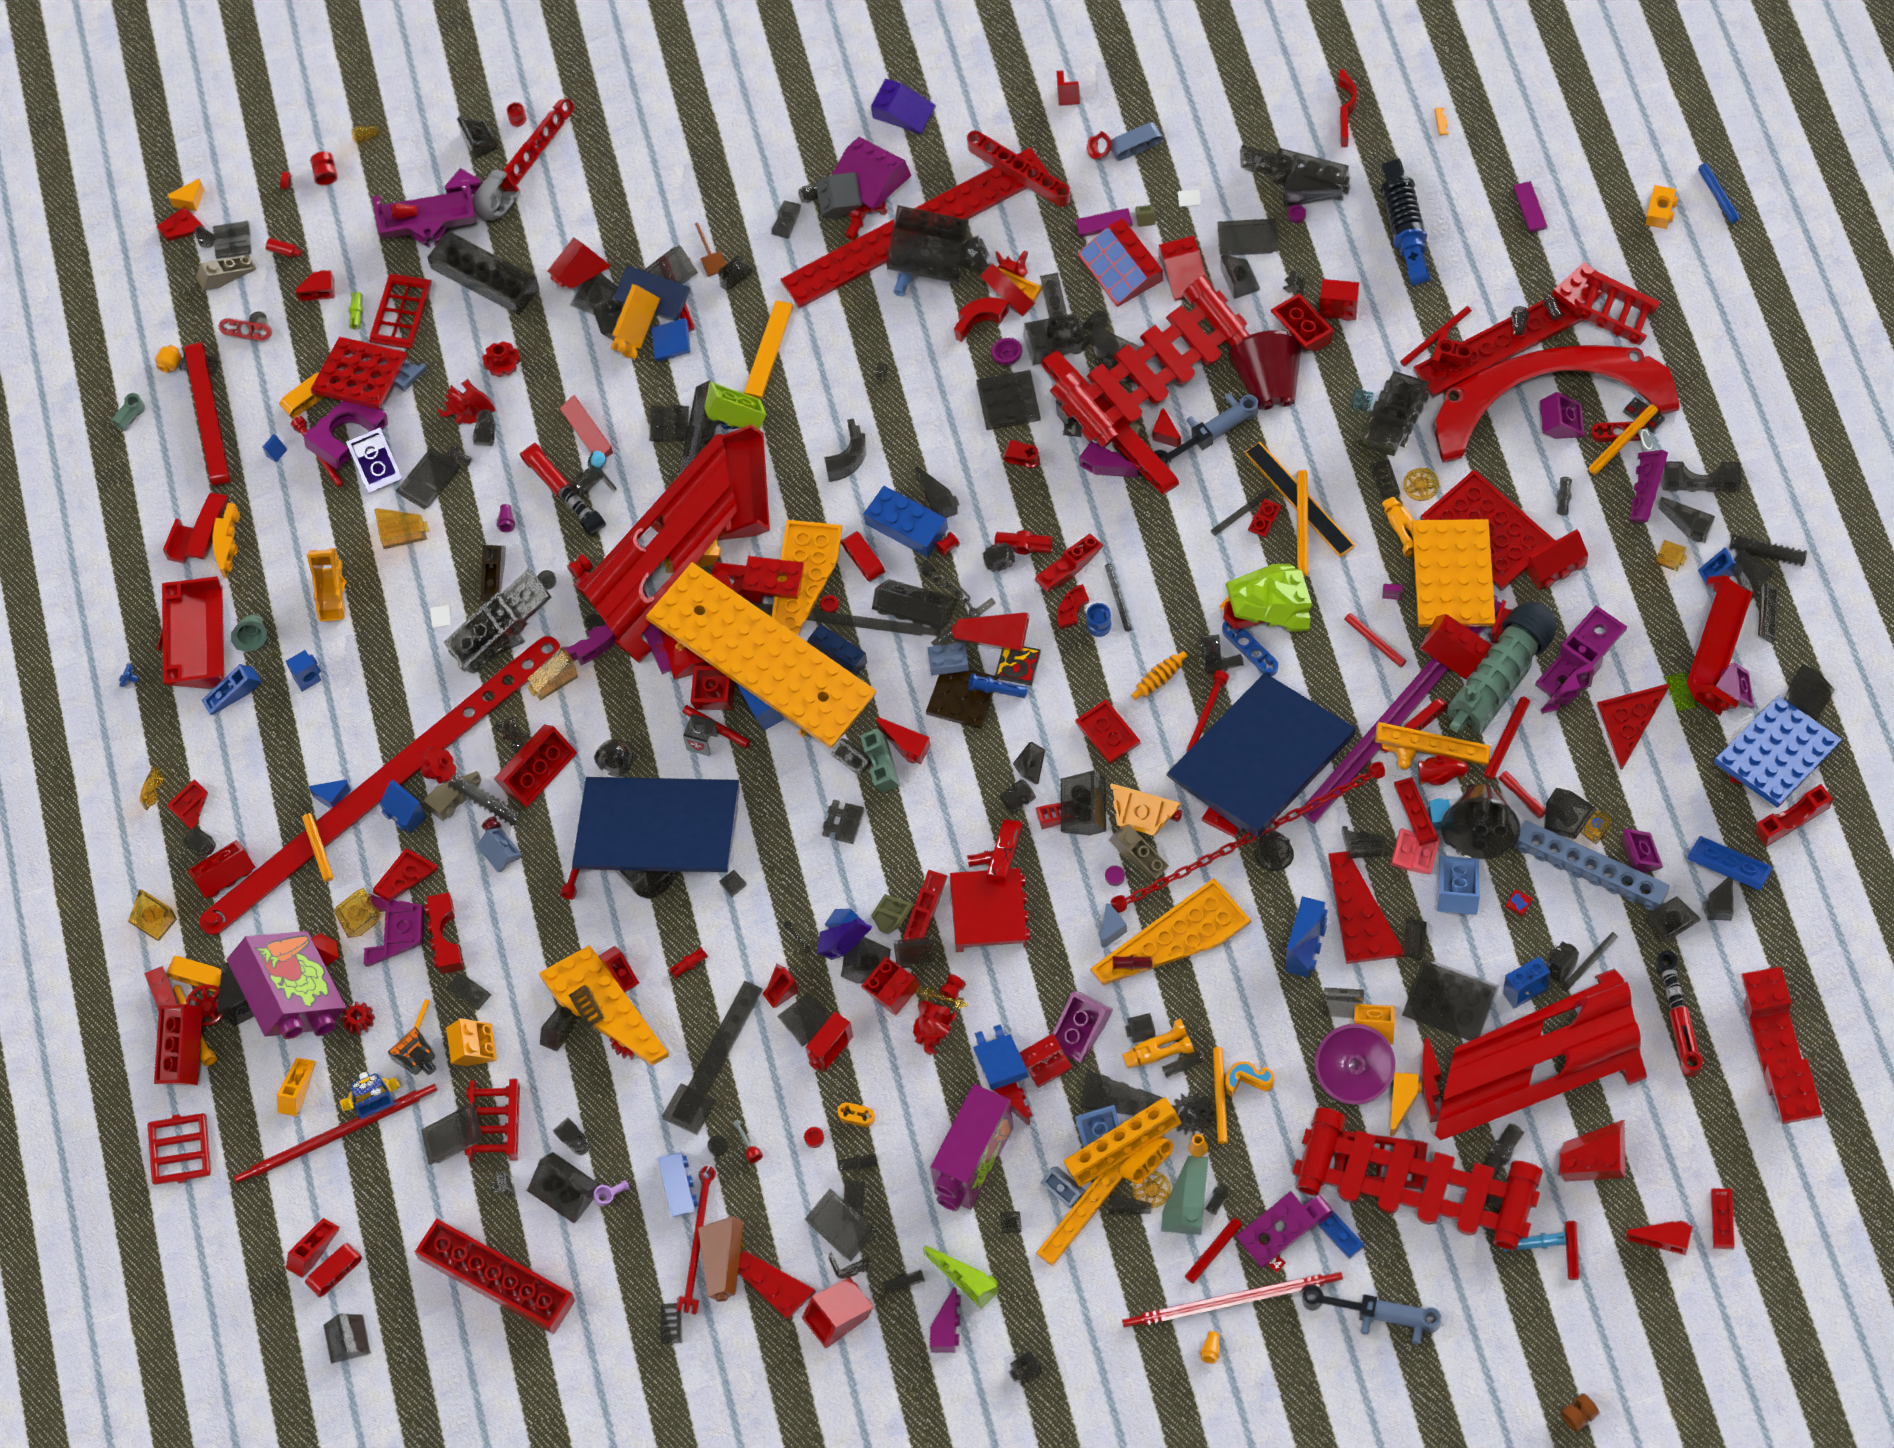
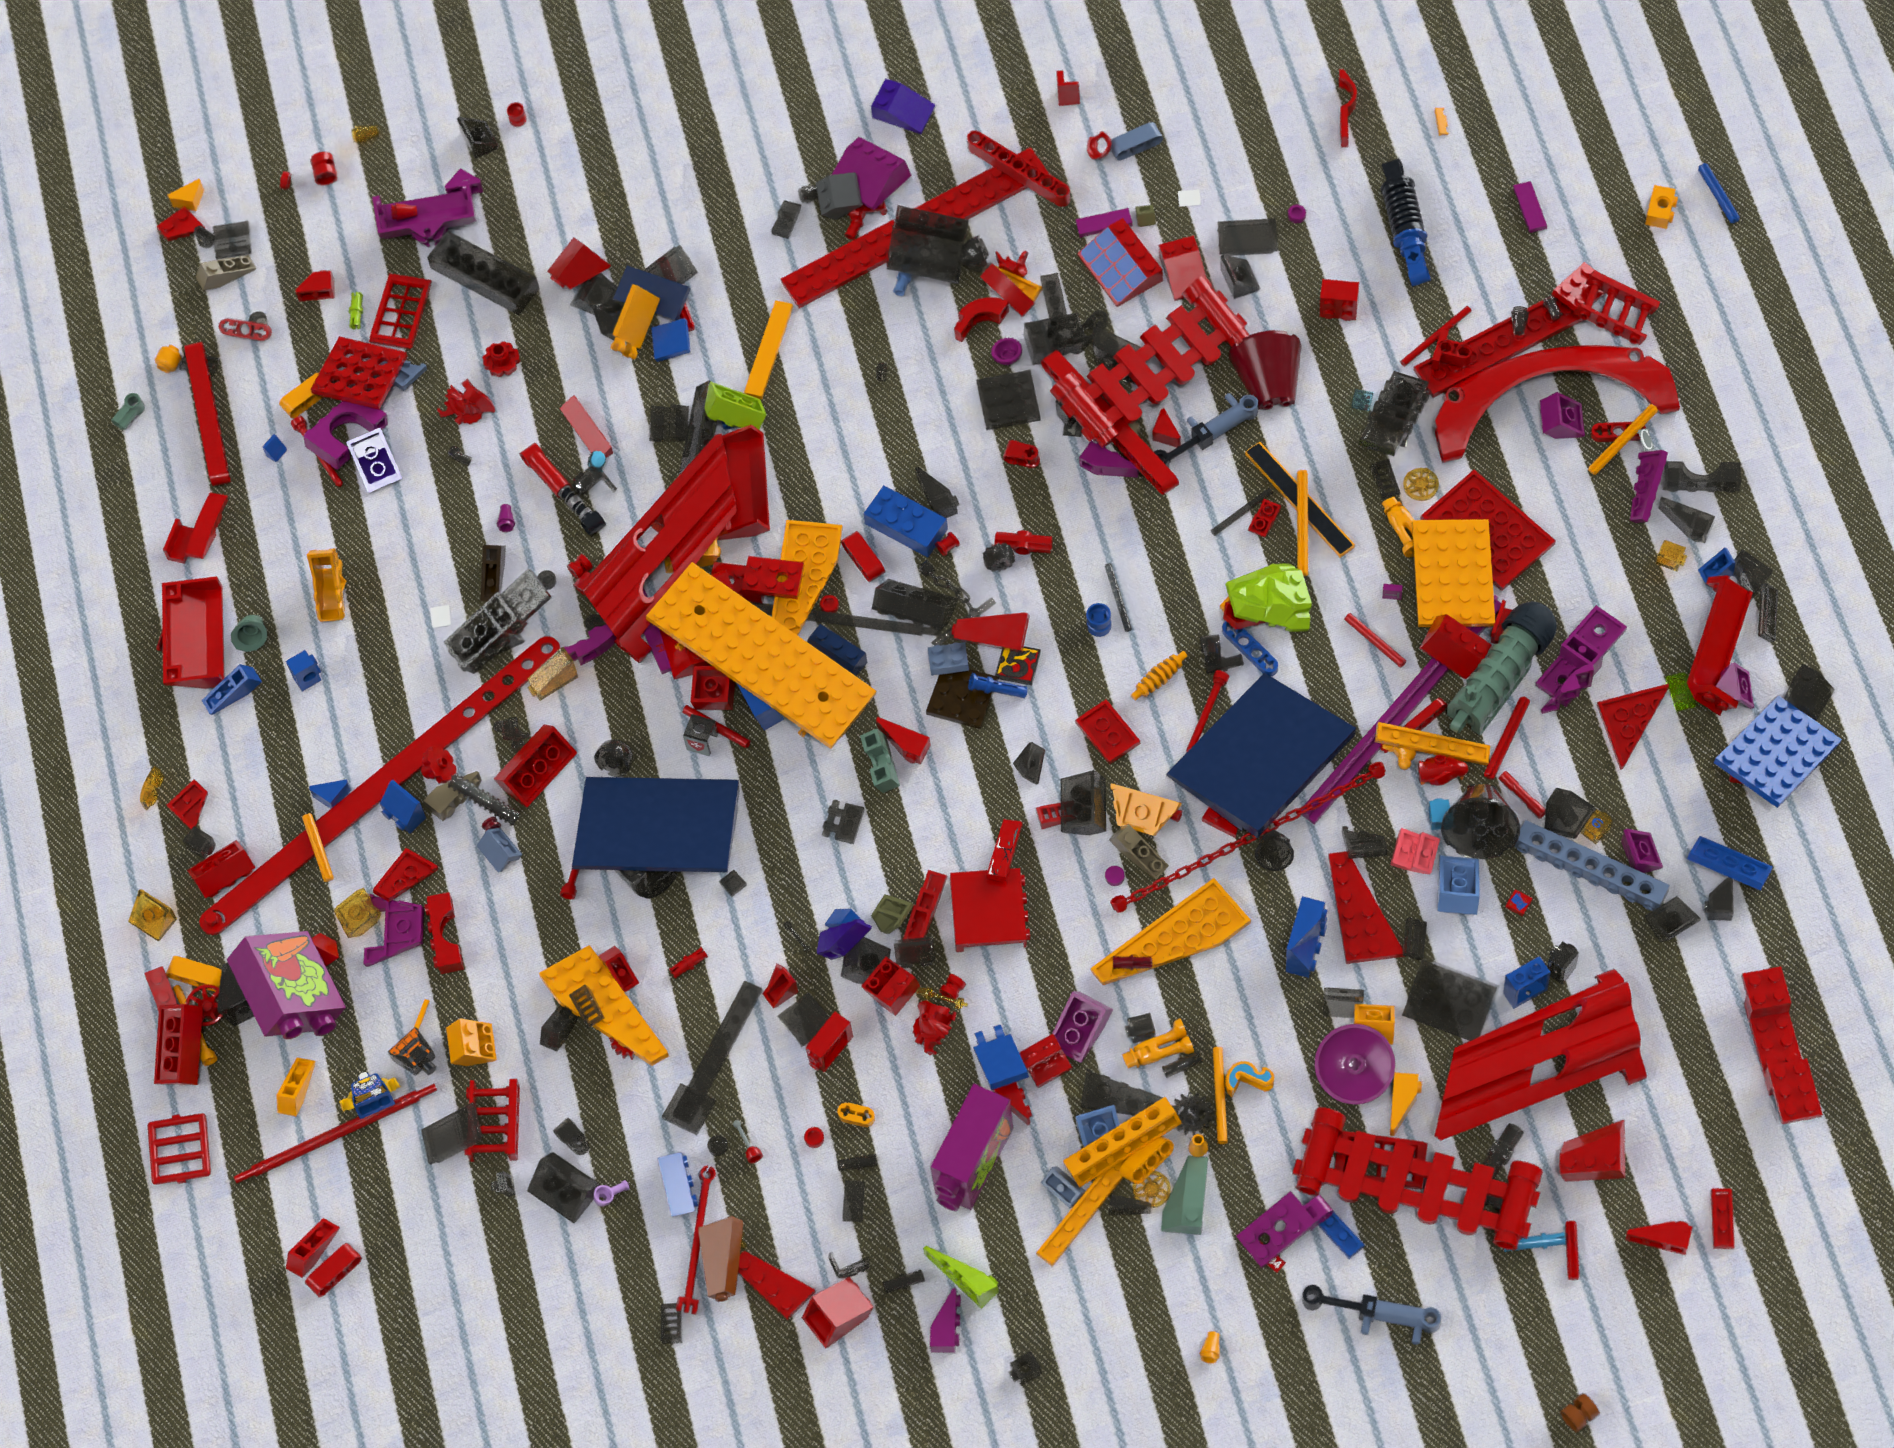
(128, 676): blue plant -> none
(223, 541): light orange slope -> none
(282, 248): red cylinder -> none
(346, 1337): clear smoke slope -> none
(365, 1018): red gear -> none
(400, 528): clear yellow slope -> none
(428, 478): clear smoke piece -> none
(468, 990): clear smoke slope -> none
(484, 429): clear smoke piece -> none
(488, 200): piece -> none
(495, 1276): red brick -> none
(712, 262): dark orange piece -> none
(736, 271): clear smoke piece -> none
(840, 1225): clear smoke piece -> none
(848, 461): clear smoke arch -> none
(851, 756): clear smoke slope -> none
(980, 859): red pin -> none
(1011, 1222): clear smoke slope -> none
(1017, 796): clear smoke wheel -> none
(1070, 563): red slope -> none
(1070, 606): red tile -> none
(1112, 927): sand blue slope -> none
(1213, 1250): red axle -> none
(1219, 1195): clear smoke animal -> none
(1231, 1299): axle -> none
(1295, 283): clear smoke tile -> none
(1303, 183): clear smoke wedge -> none
(1304, 323): red slope -> none
(1415, 811): red tile -> none
(1430, 1075): red slope -> none
(1557, 560): red slope -> none
(1564, 496): clear smoke pin -> none
(1589, 961): clear smoke bar -> none
(1636, 407): tile -> none
(1679, 1015): piece -> none
(1768, 550): clear smoke piece -> none
(1807, 808): red arch -> none

